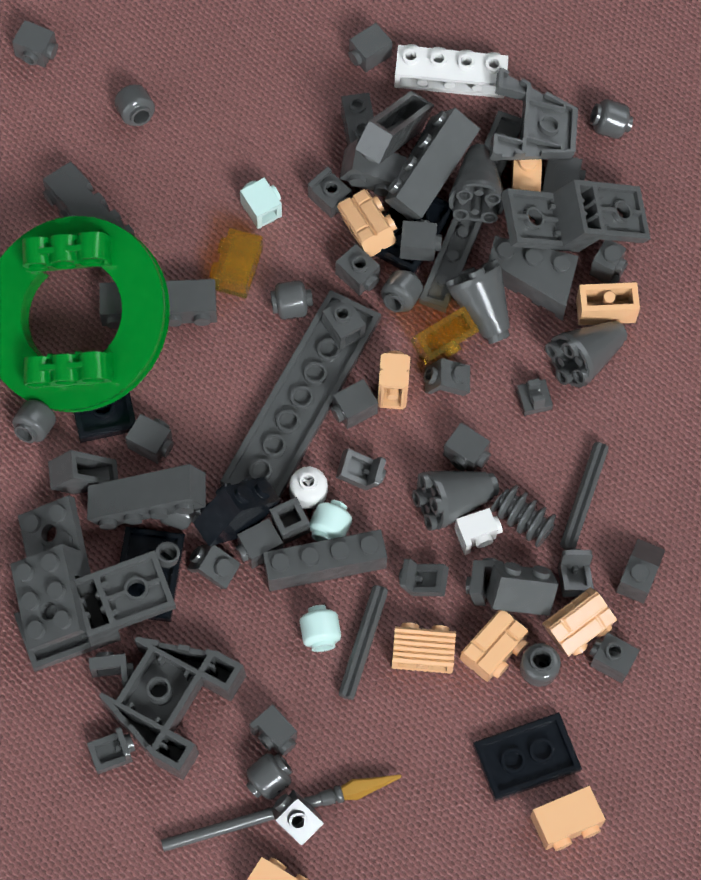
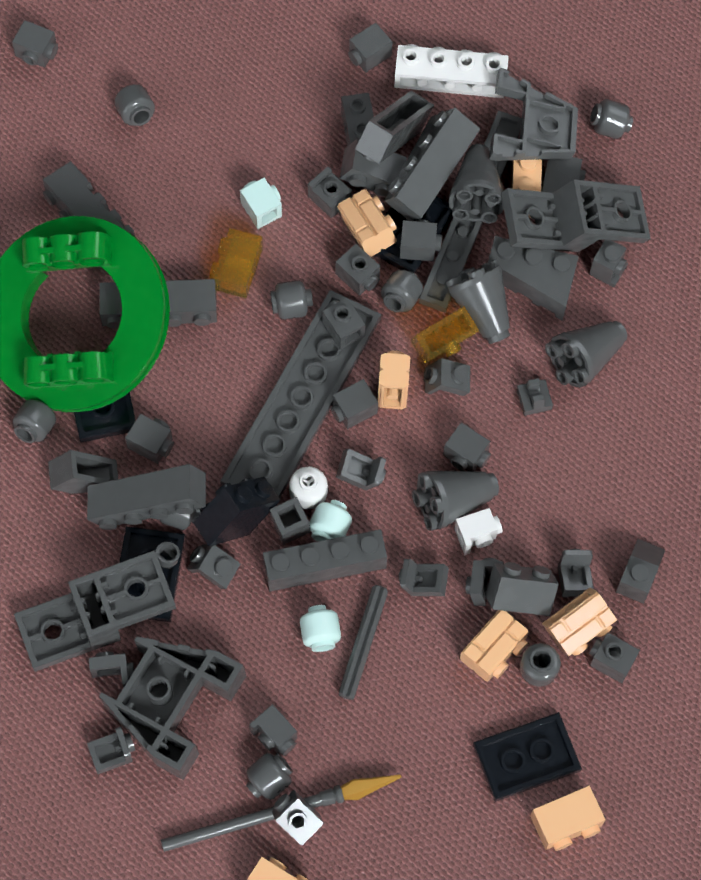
(50, 573): dark grey bracket -> none
(257, 540): dark grey brick -> none
(424, 648): light nougat brick -> none
(524, 515): dark grey piece -> none
(584, 496): dark grey axle -> none
(607, 303): light nougat brick -> none

